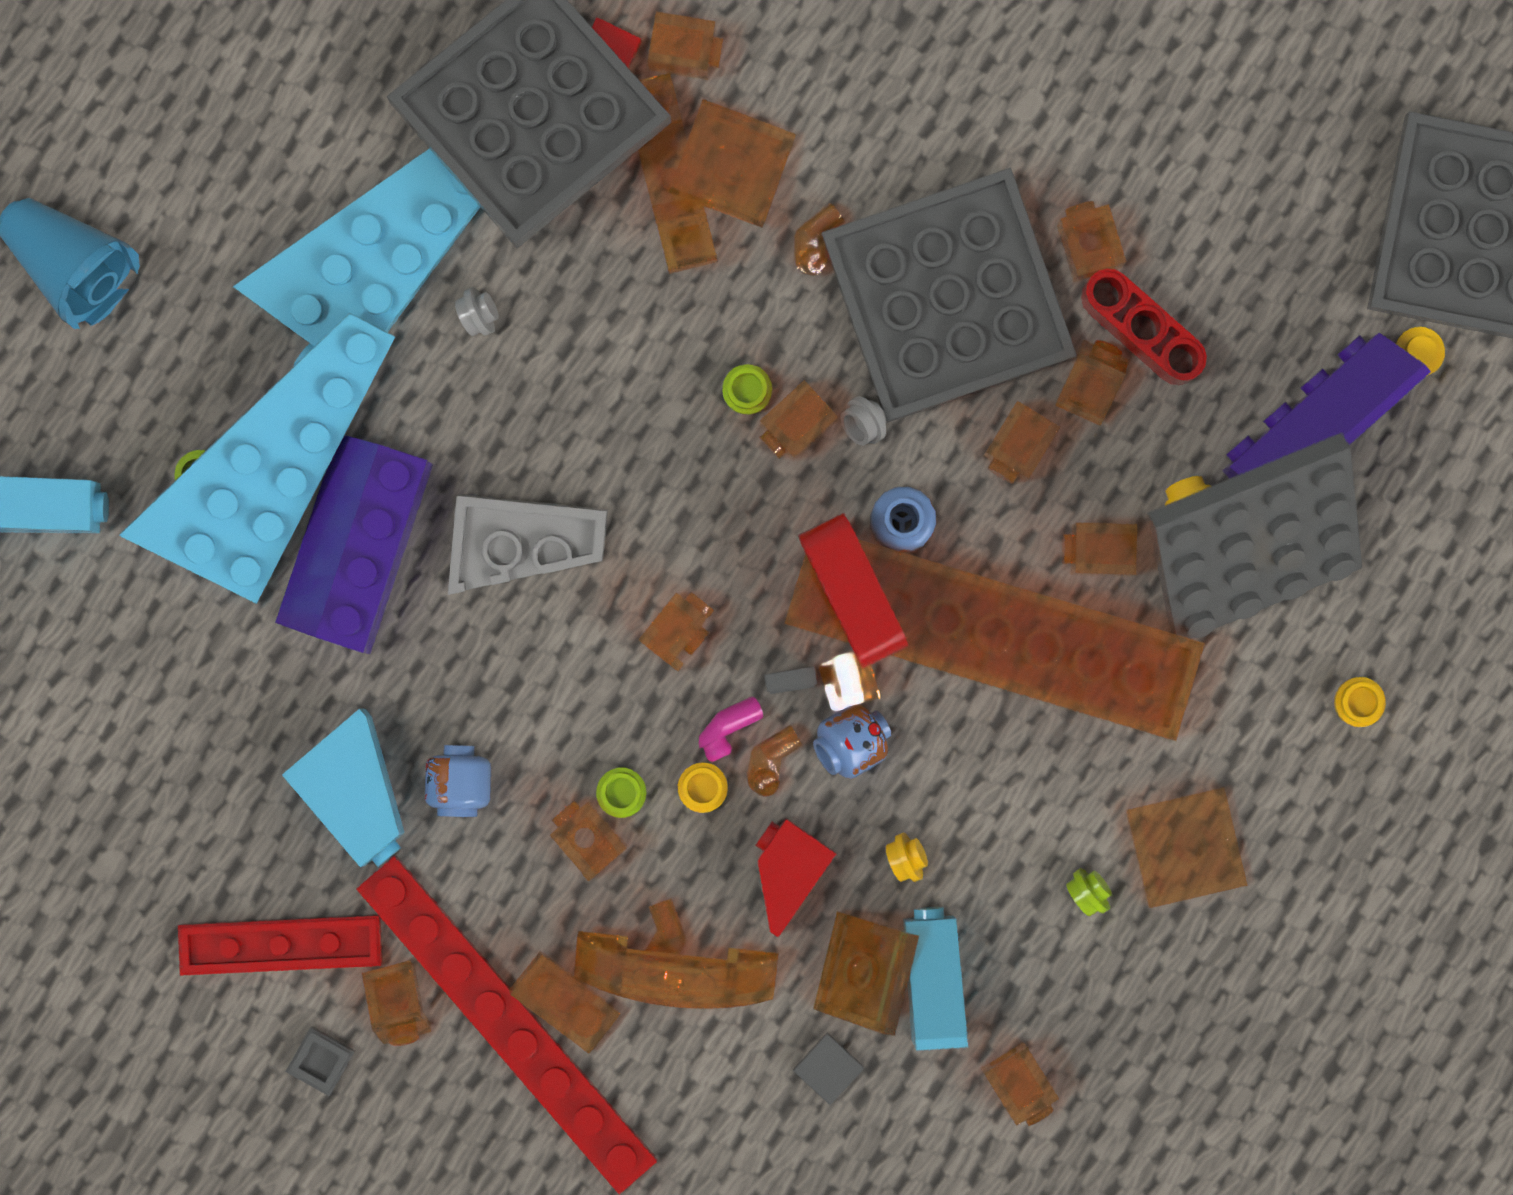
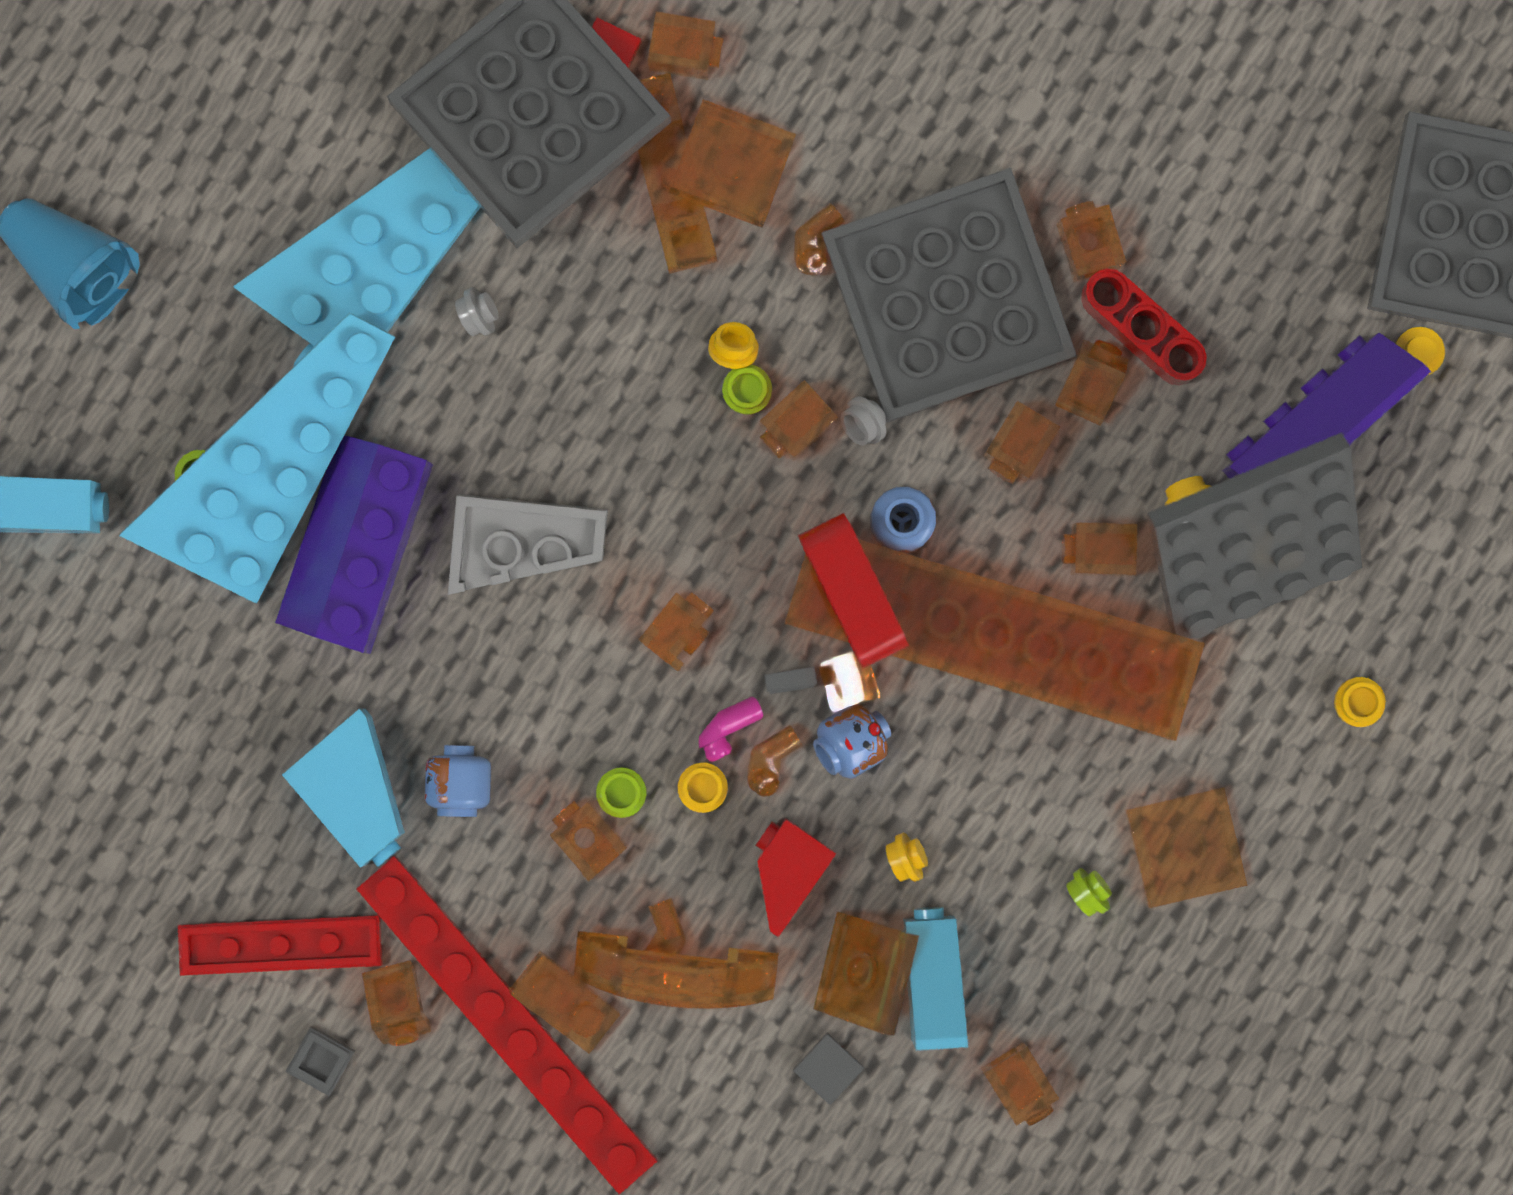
(733, 346): none -> yellow plate

